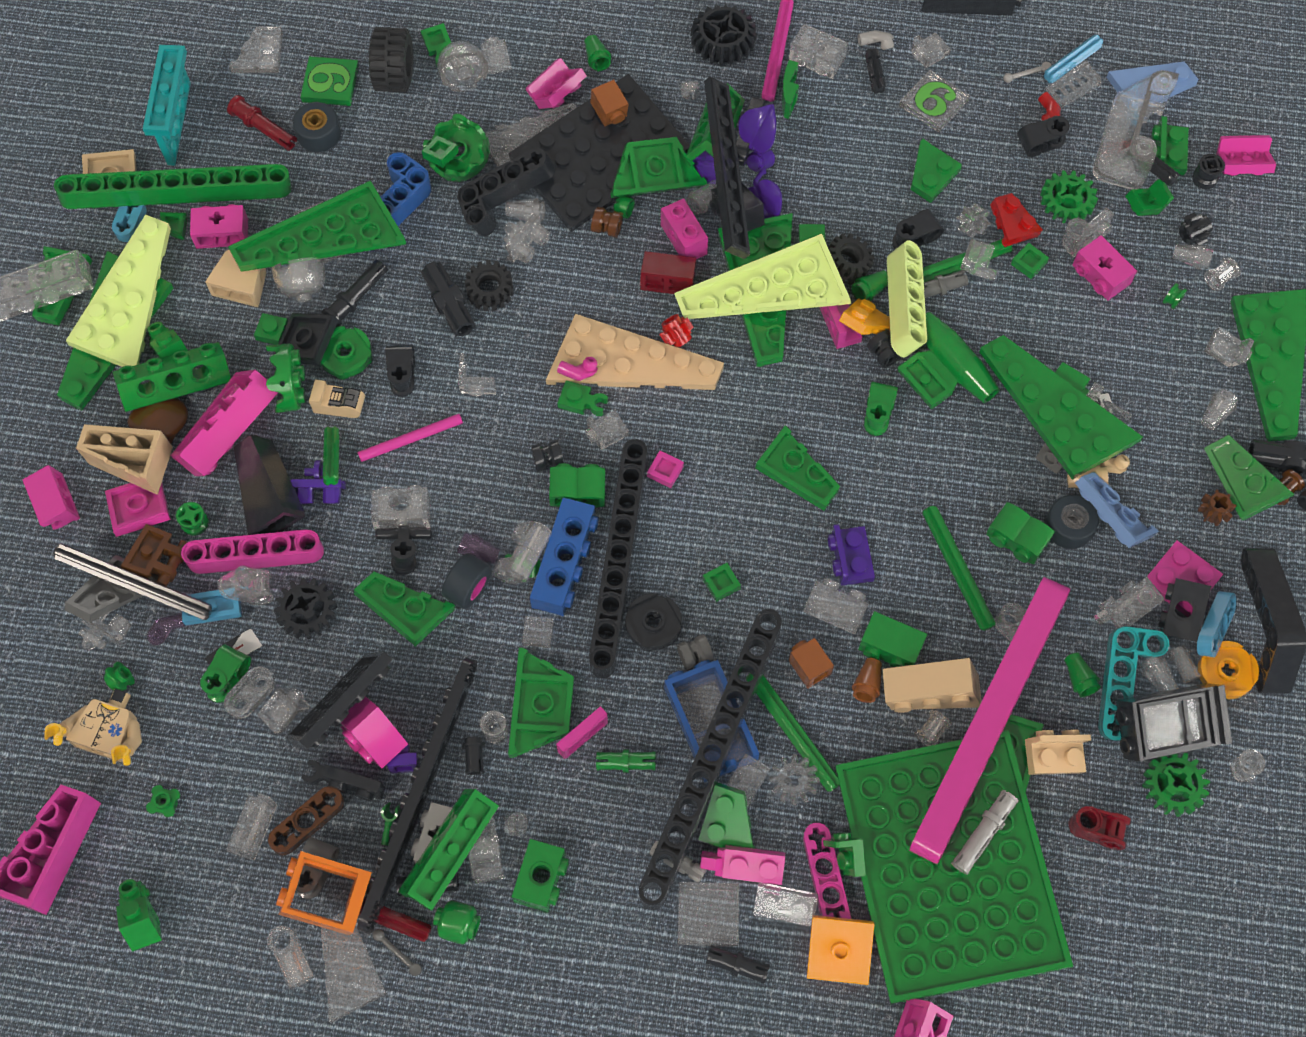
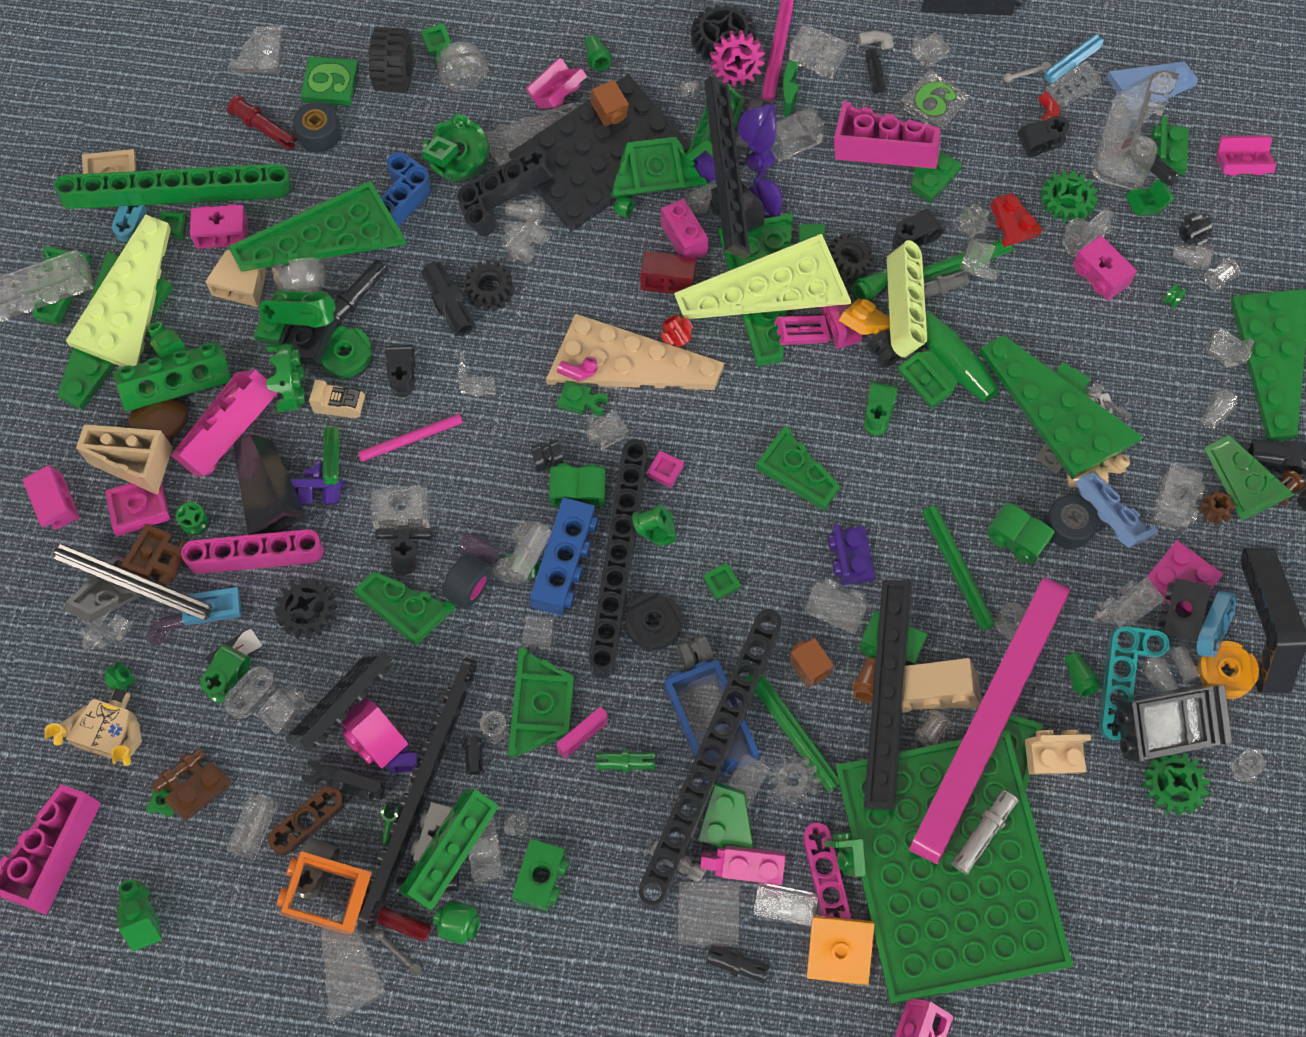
(168, 100): teal fence -> none
(196, 791): none -> reddish brown plate
(247, 585): clear piece -> none
(290, 959): clear piece -> none
(299, 308): none -> green piece
(496, 55): clear bracket -> none
(606, 222): reddish brown wheel -> none
(655, 525): none -> green piece
(726, 61): none -> dark pink gear
(792, 336): none -> dark pink tile
(797, 133): none -> clear brick
(885, 139): none -> dark pink wedge
(888, 696): none -> black tile
(1029, 261): green plate -> none
(1106, 827): dark red piece -> none
(1171, 510): none -> clear brick
(1208, 171): black wheel -> none

